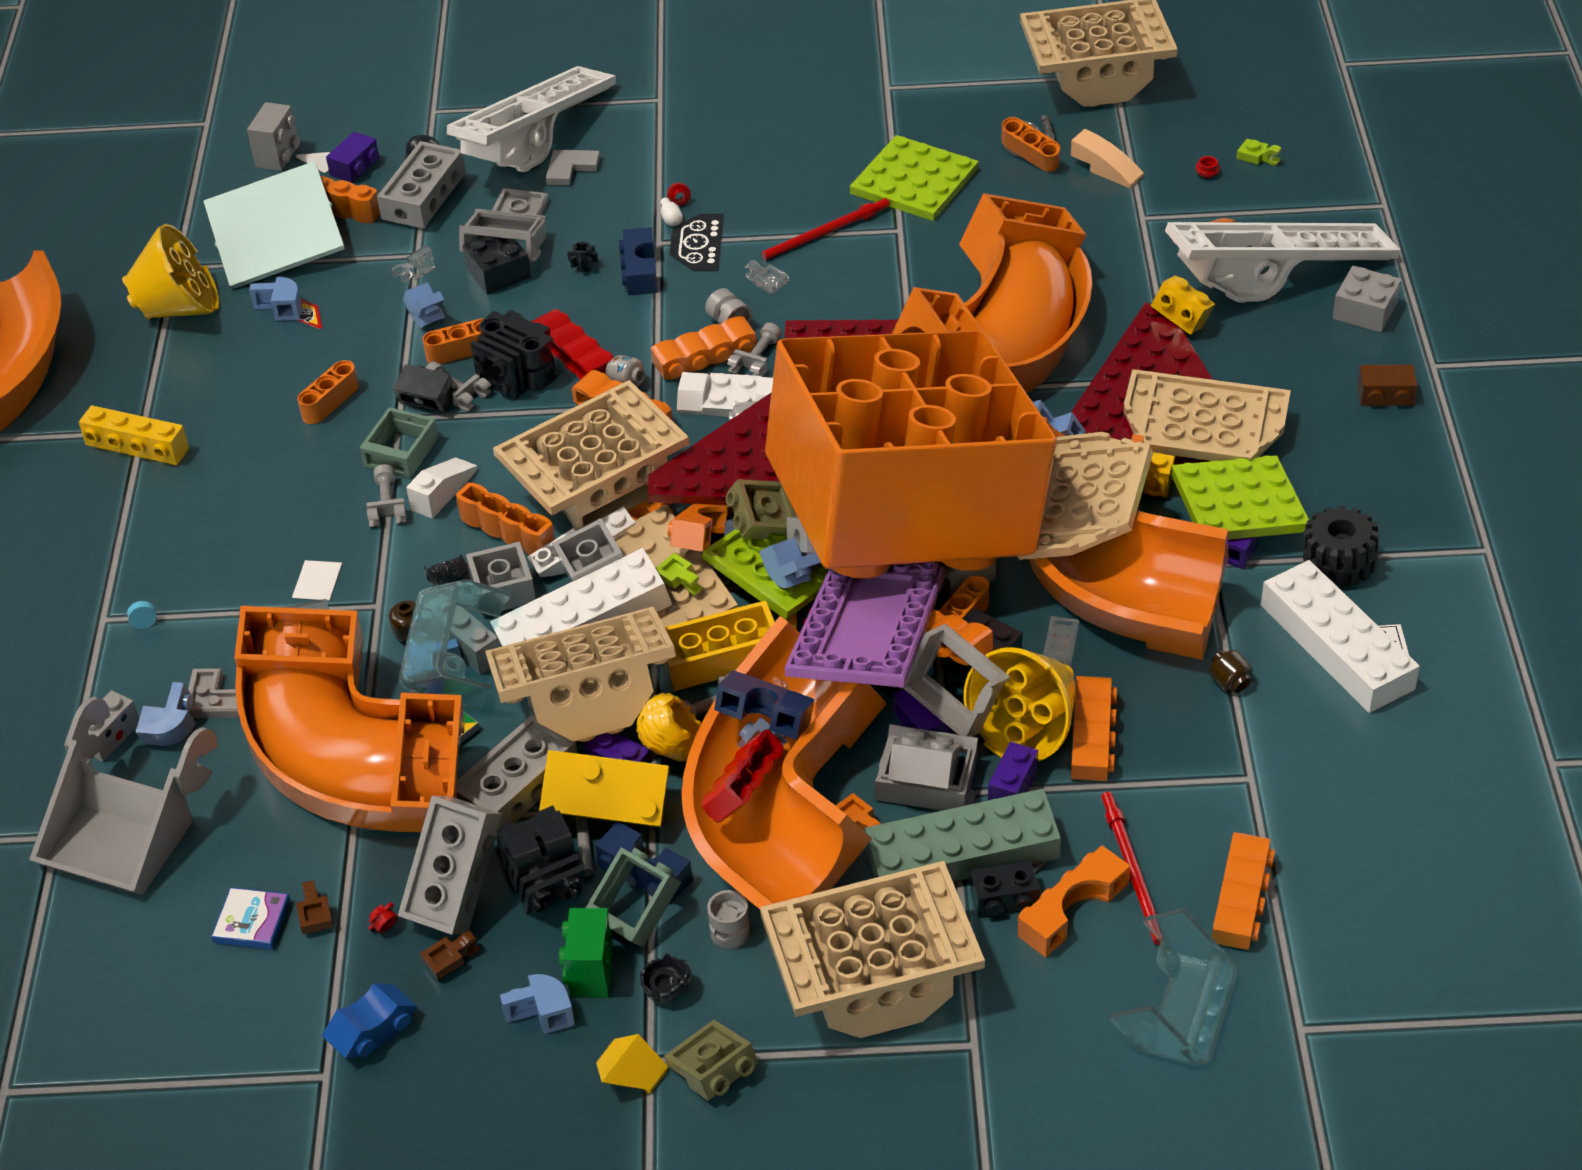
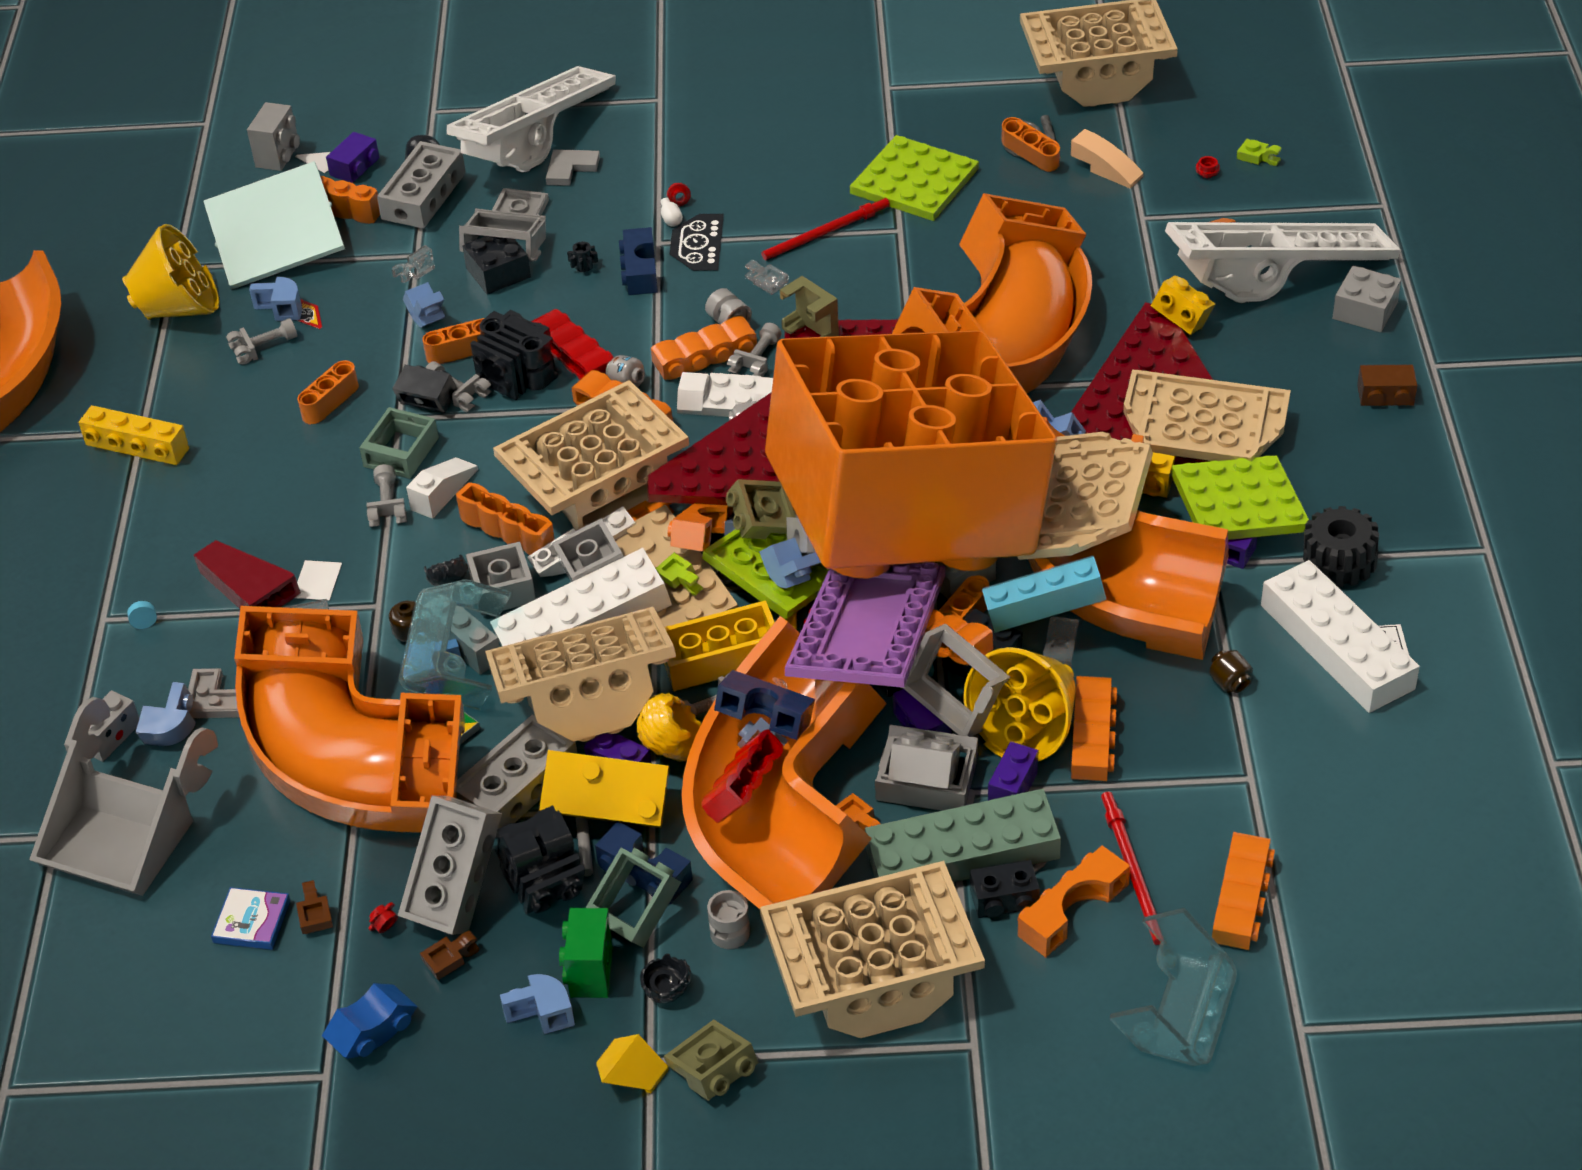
(245, 577): none -> dark red slope
(286, 330): none -> light grey bar
(813, 308): none -> olive panel
(1044, 593): none -> medium azure slope

